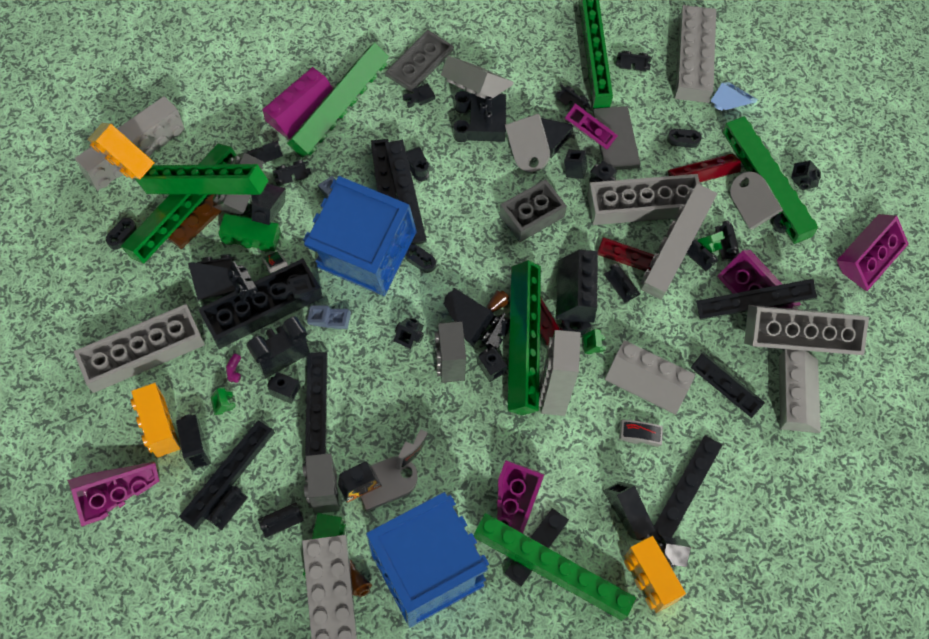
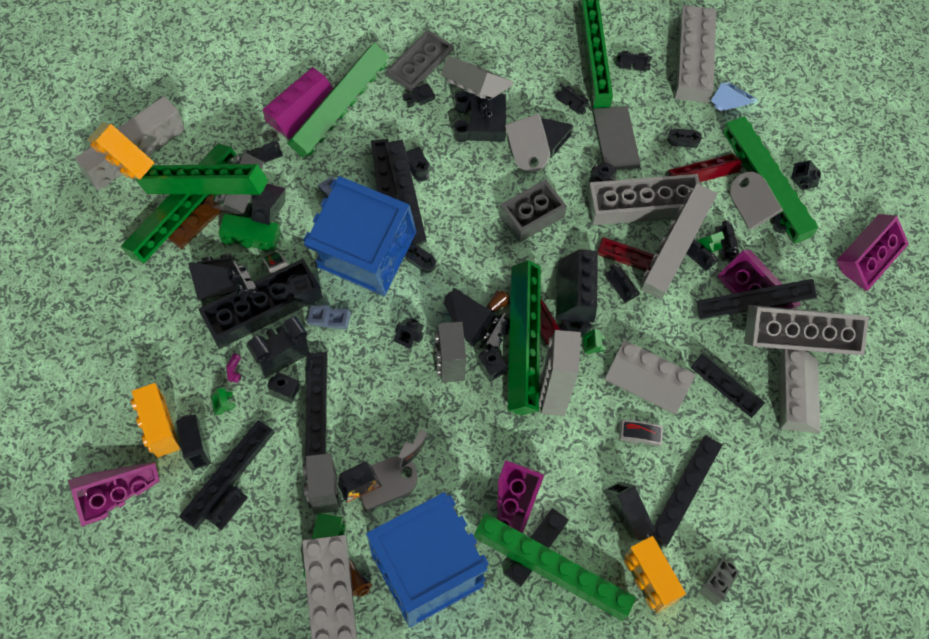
(120, 233): black beam -> none
(138, 348): light grey brick -> none
(280, 520): black hinge -> none
(284, 173): black hinge -> none
(575, 164): black brick -> none
(590, 126): magenta slope -> none
(675, 550): brick -> none
(719, 582): none -> dark grey slope

